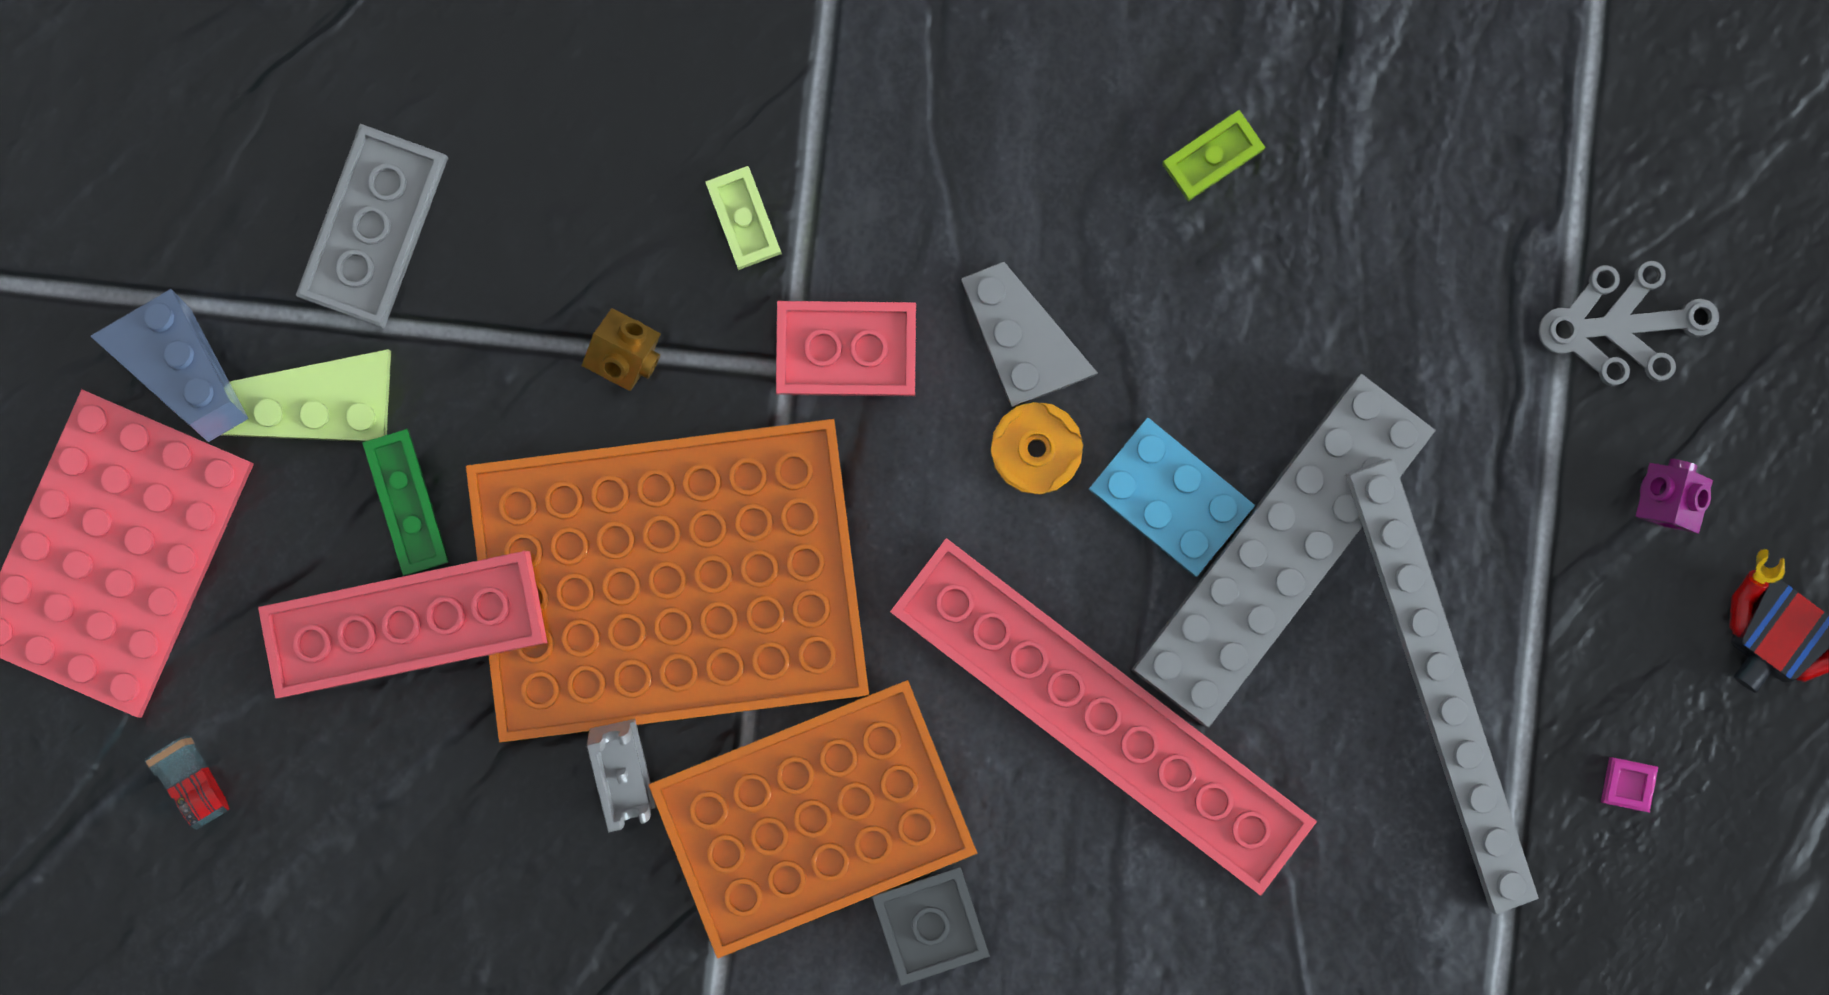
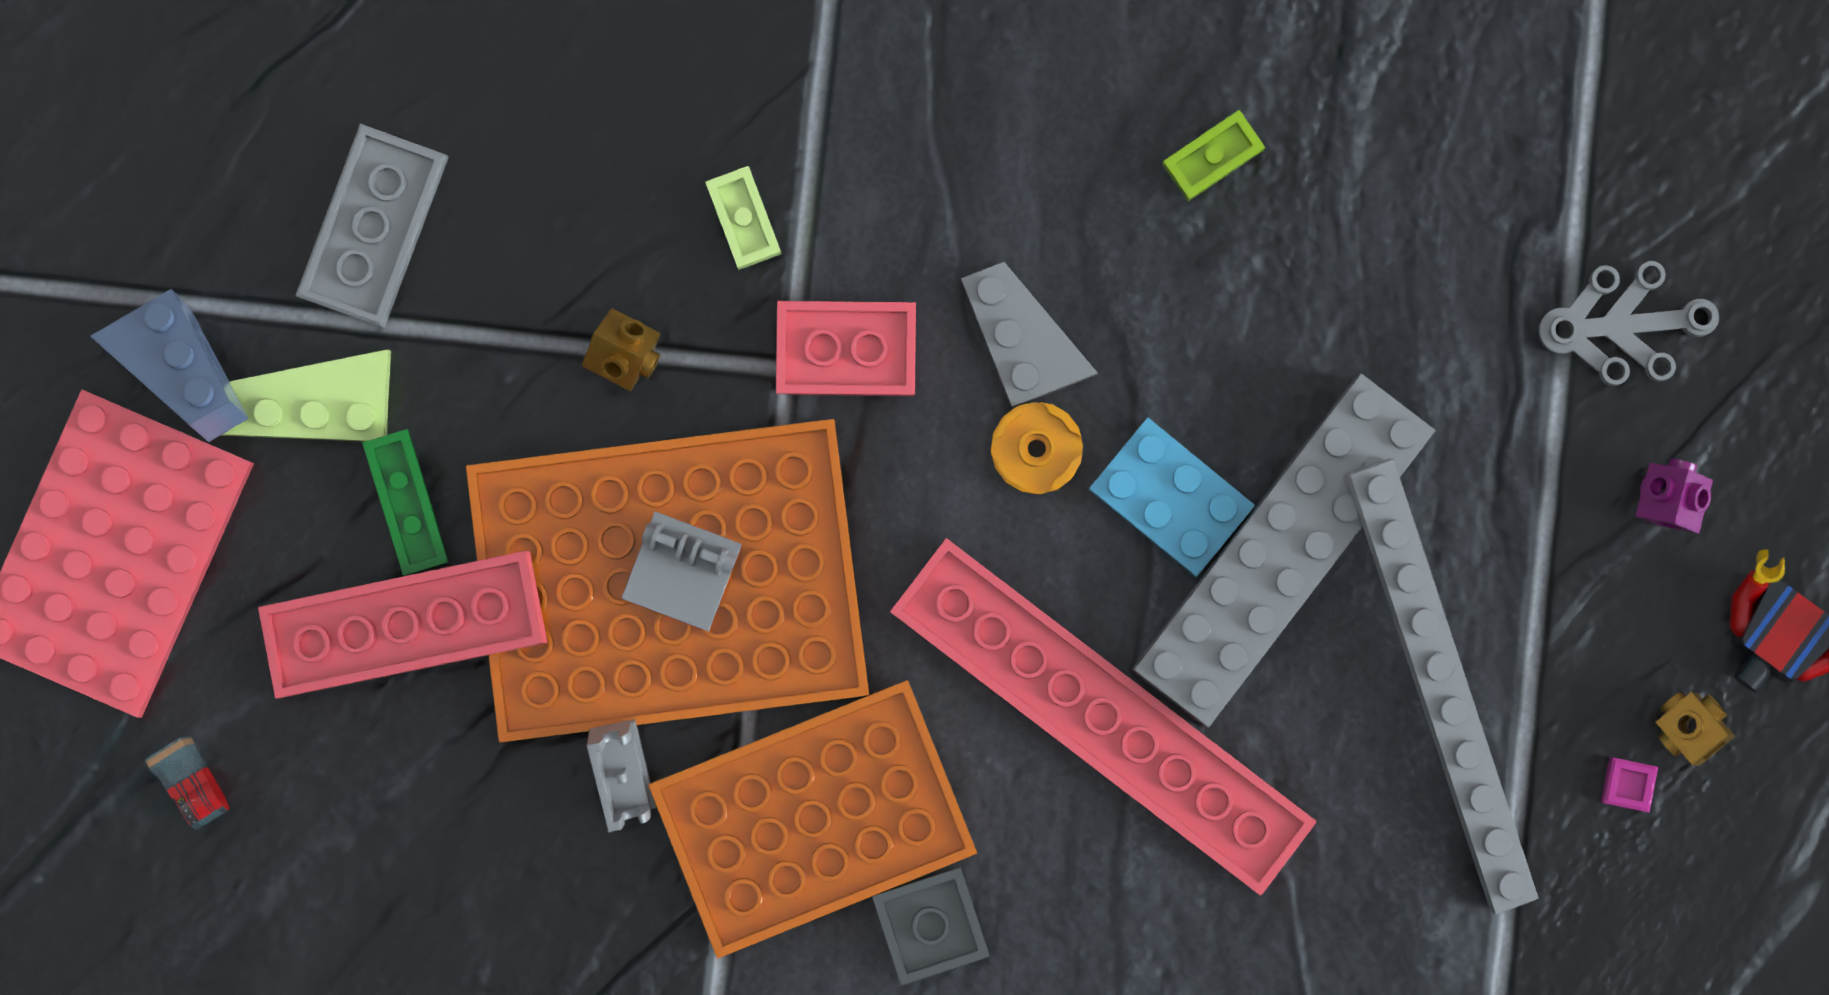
(681, 571): none -> light grey hinge
(1709, 734): none -> pearl gold brick

